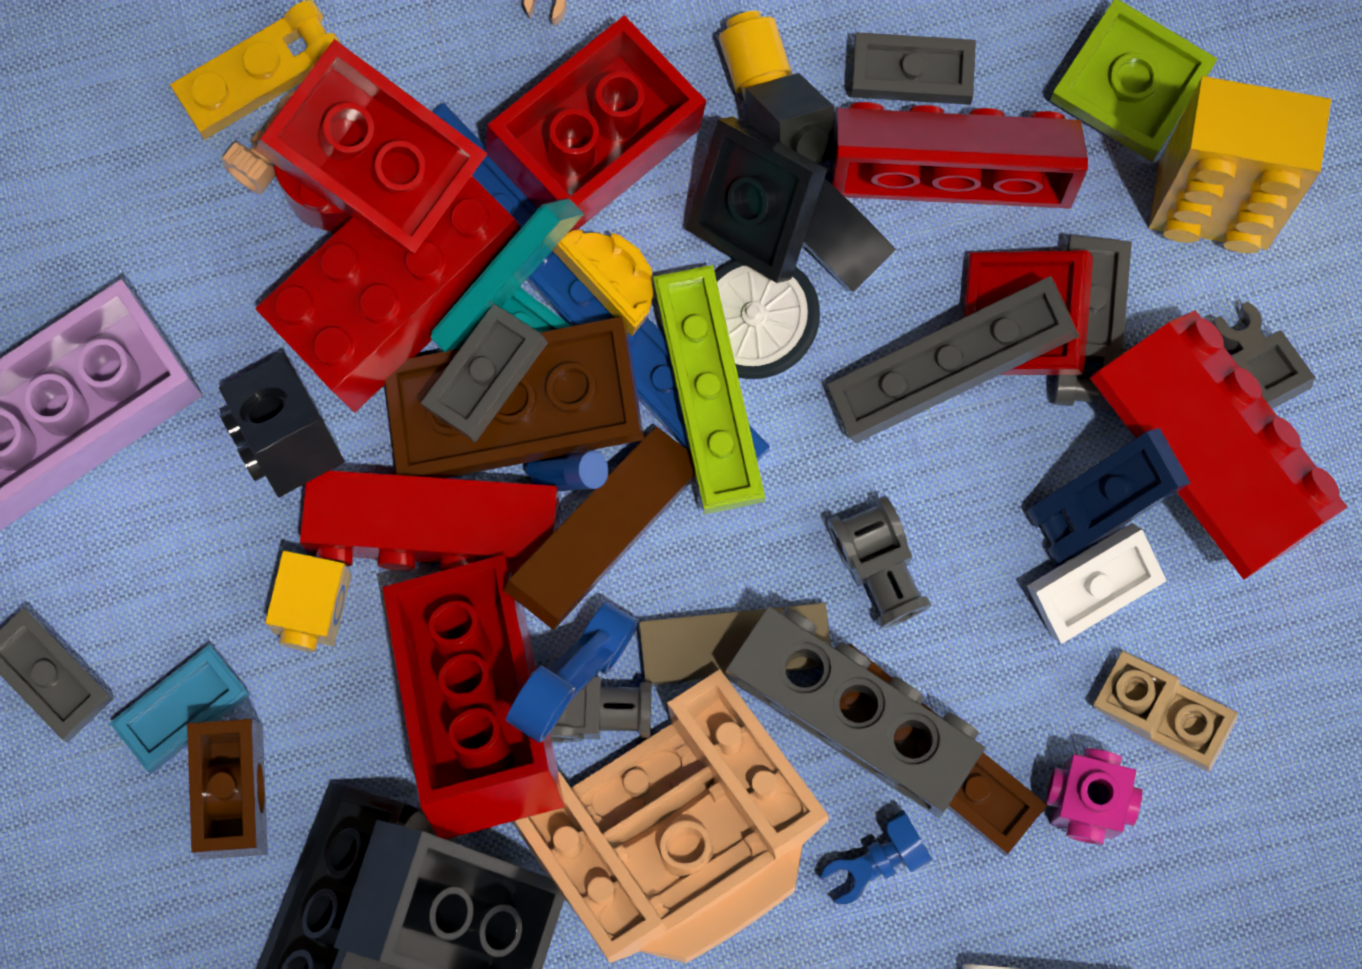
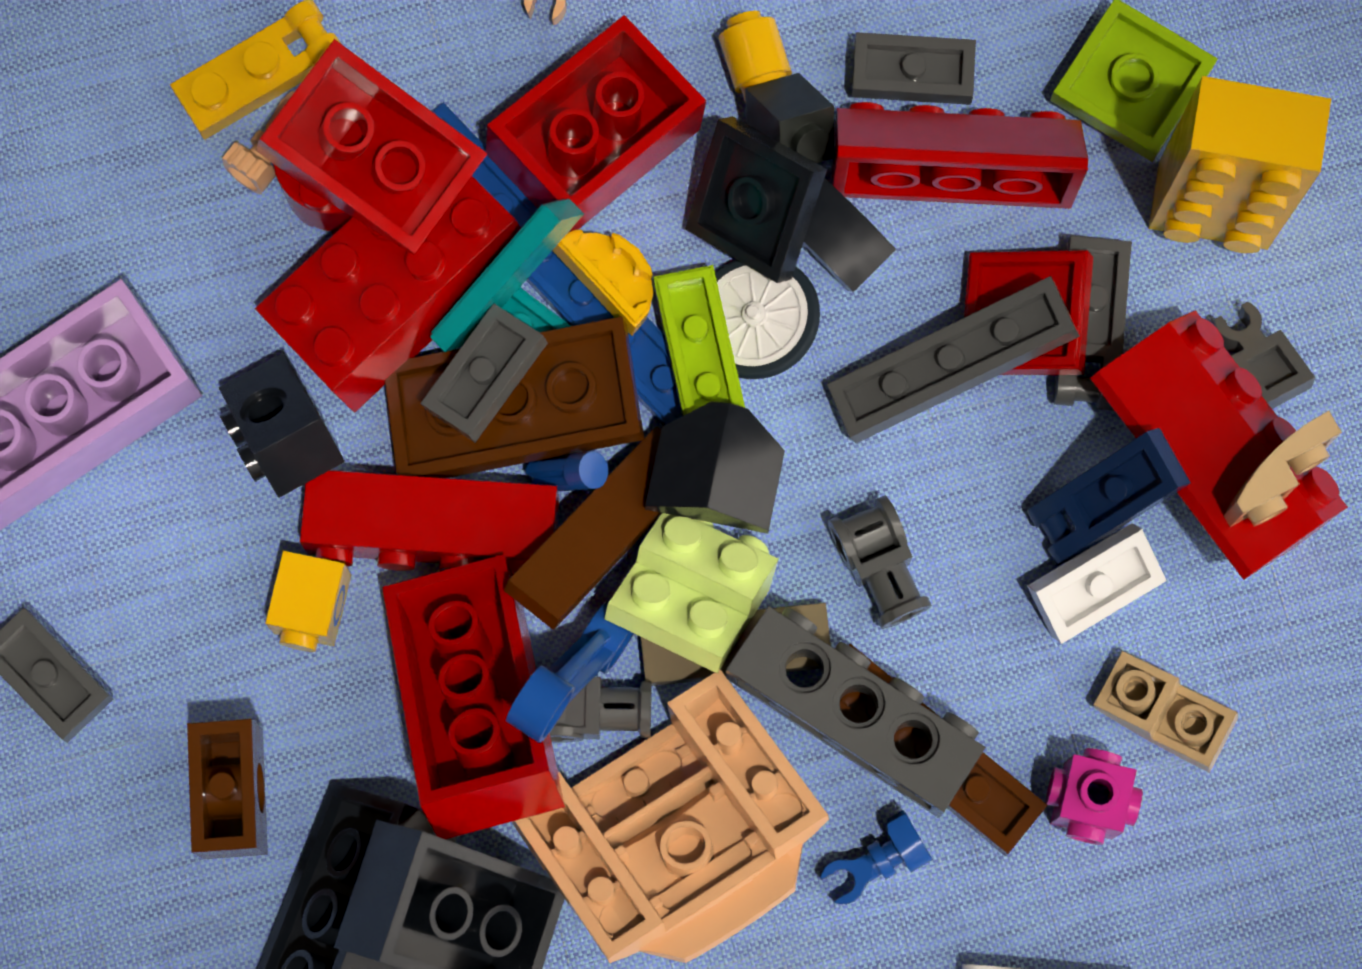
(194, 693): dark azure tile -> none
(693, 589): none -> yellowish green plate
(717, 468): none -> black slope
(1273, 480): none -> tan slope

